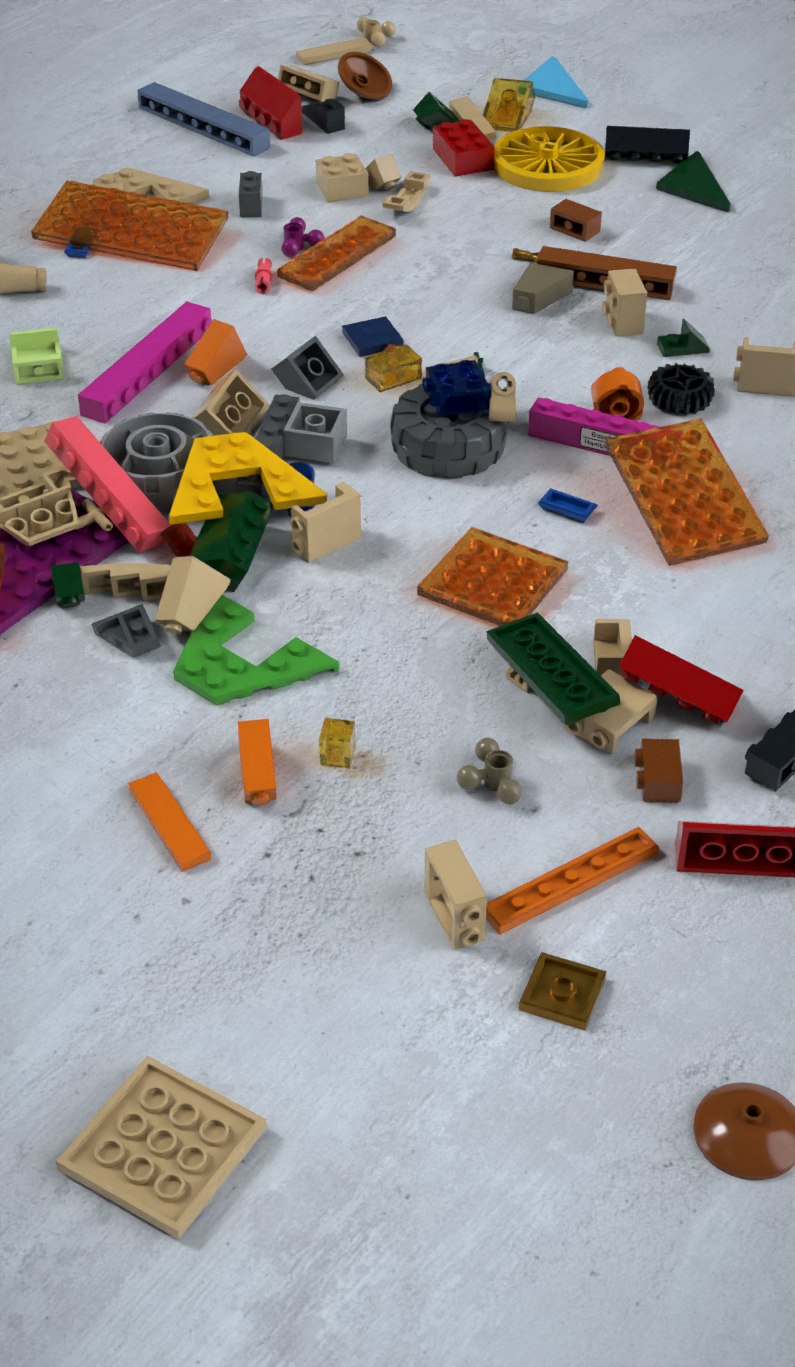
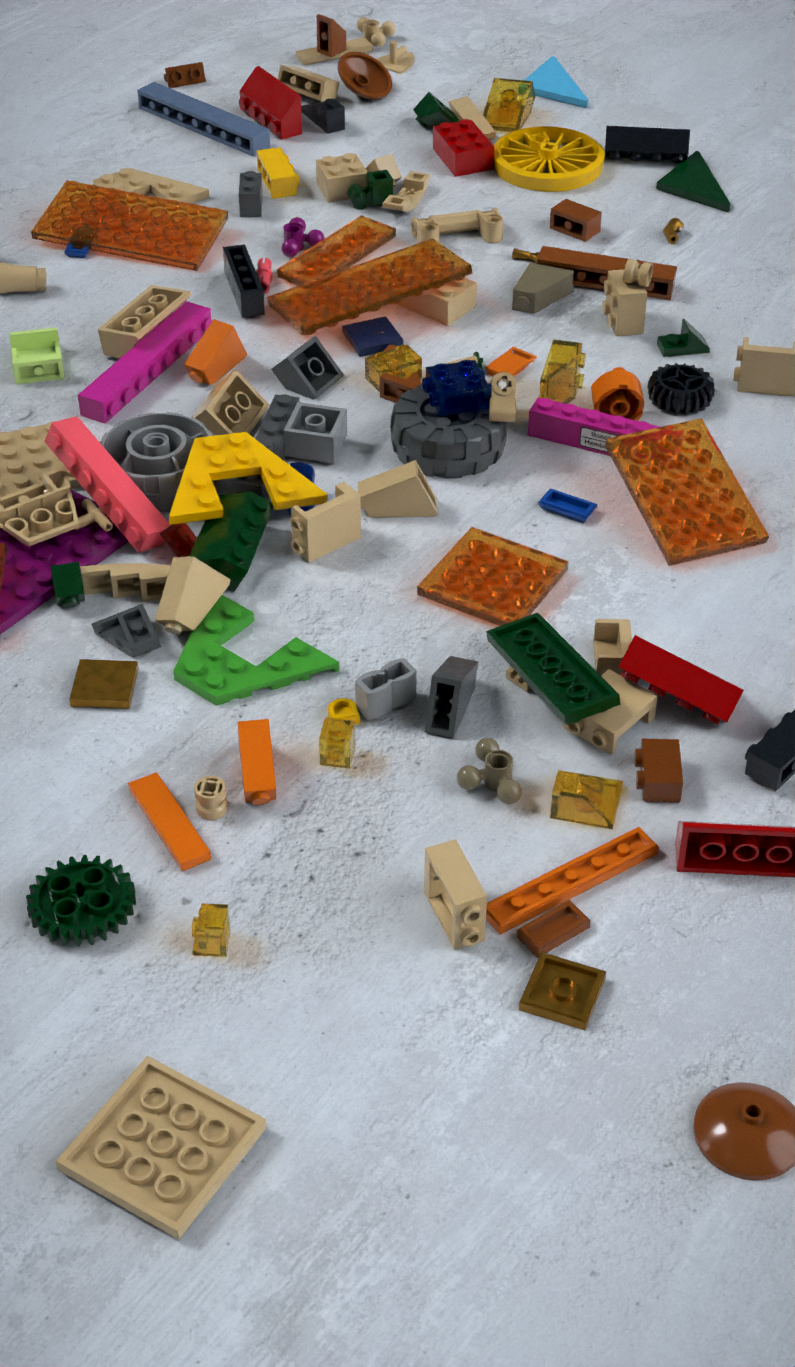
(81, 900): none -> dark green gear
(104, 683): none -> pearl gold tile
(139, 319): none -> tan slope
(184, 75): none -> dark orange hinge
(210, 797): none -> tan wheel
(211, 930): none -> clear yellow brick
(243, 281): none -> black brick
(277, 172): none -> yellow brick
(330, 36): none -> dark orange slope
(344, 709): none -> yellow tile
(369, 286): none -> clear orange plate
(377, 190): none -> dark green brick
(385, 688): none -> light grey brick
(393, 387): none -> dark orange slope
(398, 60): none -> tan shield
(398, 493): none -> tan slope
(444, 303): none -> tan slope
(450, 695): none -> dark grey slope
(486, 222): none -> tan piece
(511, 362): none -> orange piece
(553, 928): none -> dark orange tile
(562, 371): none -> clear yellow slope
(585, 799): none -> clear yellow slope
(638, 272): none -> tan wheel
(671, 229): none -> pearl gold arm

